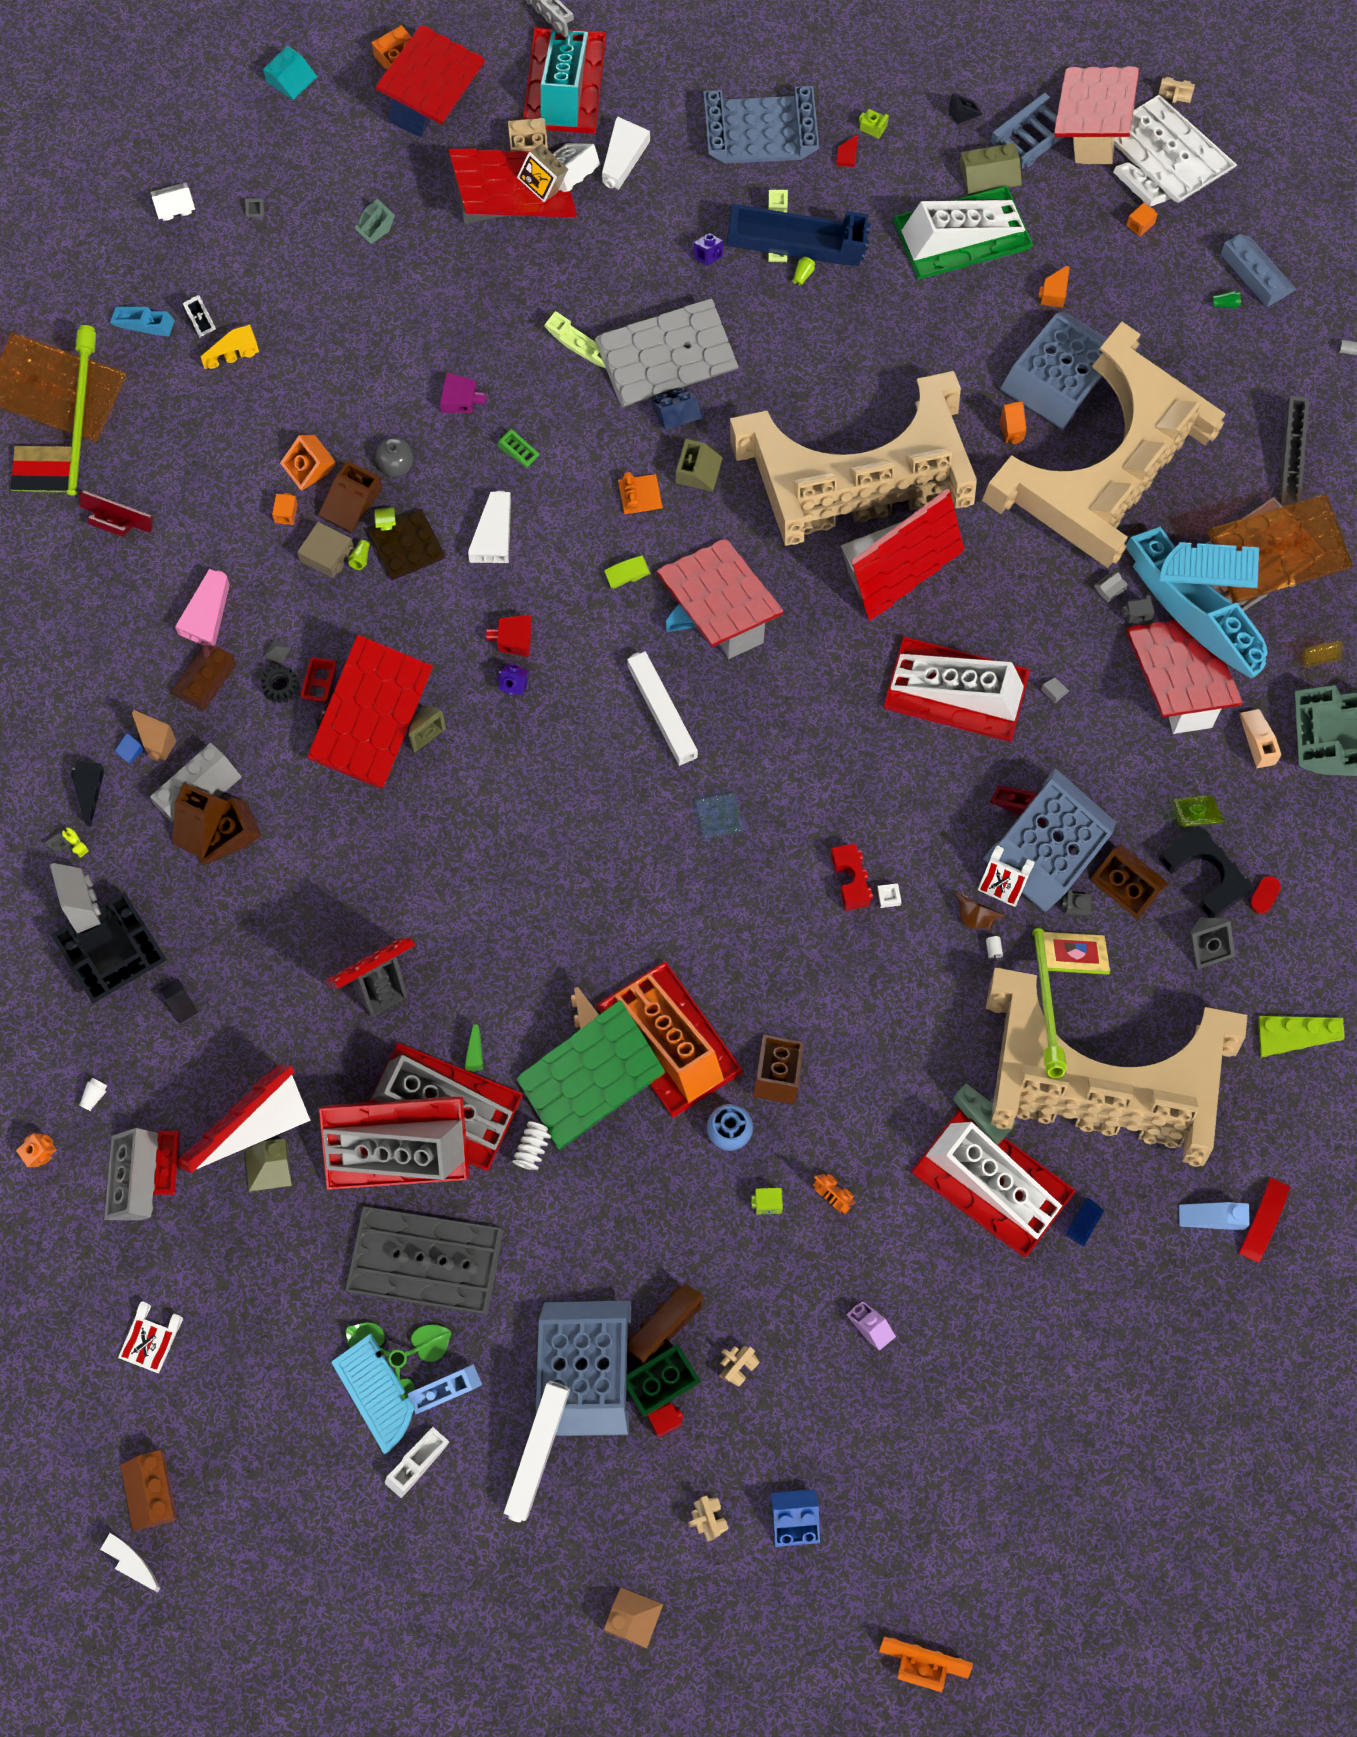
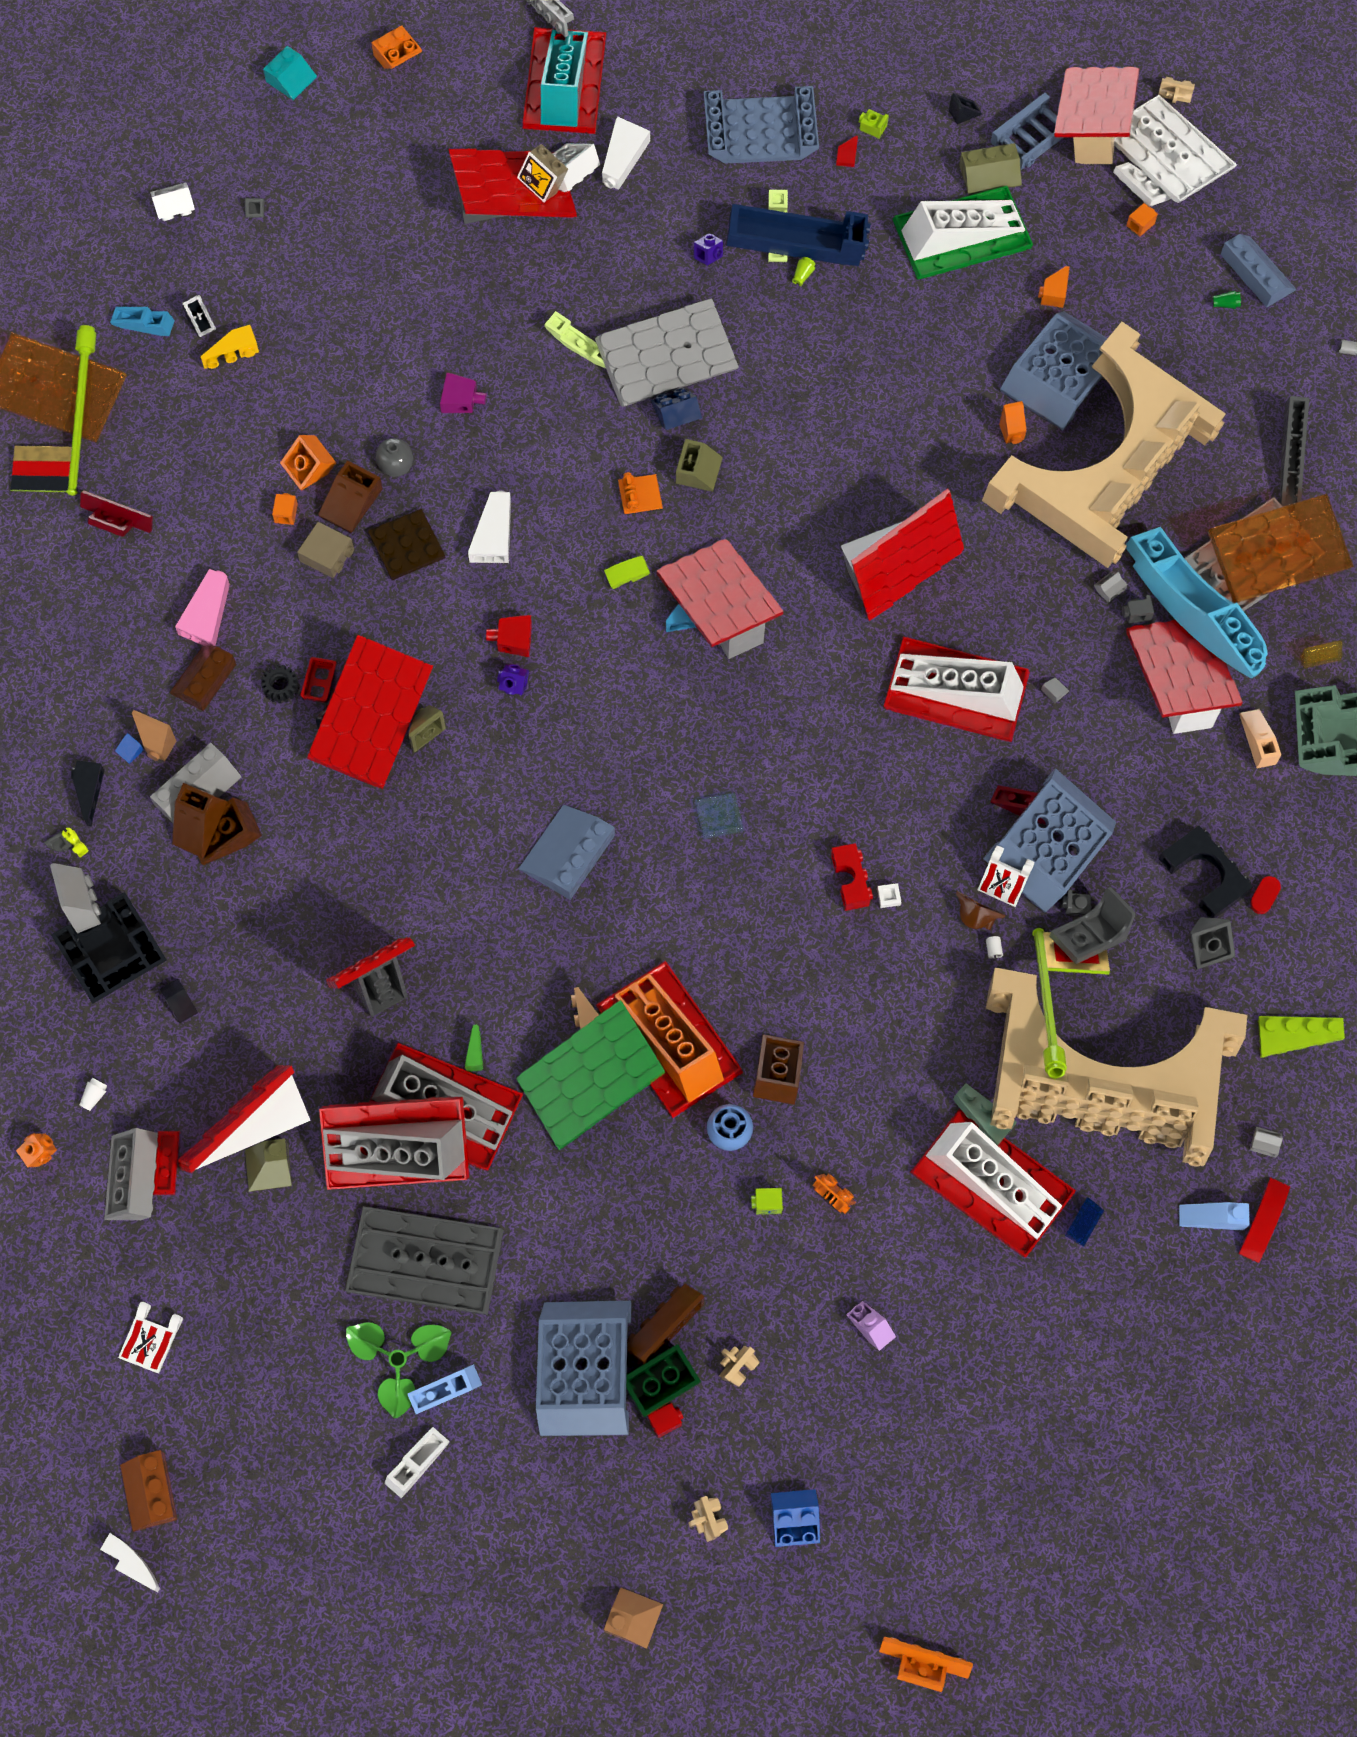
(277, 652): dark grey slope -> none
(359, 555): lime cone -> none
(375, 221): sand green slope -> none
(375, 1392): medium azure piece -> none
(385, 518): lime slope -> none
(428, 80): red piece -> none
(511, 434): bright green slope -> none
(527, 134): tan slope -> none
(531, 1146): white piece -> none
(537, 1451): white brick -> none
(568, 850): none -> sand blue slope
(662, 708): white brick -> none
(816, 486): tan arch -> none
(1096, 931): none -> dark grey bracket
(1129, 881): reddish brown slope -> none
(1197, 813): clear neon green slope -> none
(1212, 565): medium azure piece -> none
(1266, 1142): none -> light grey piece

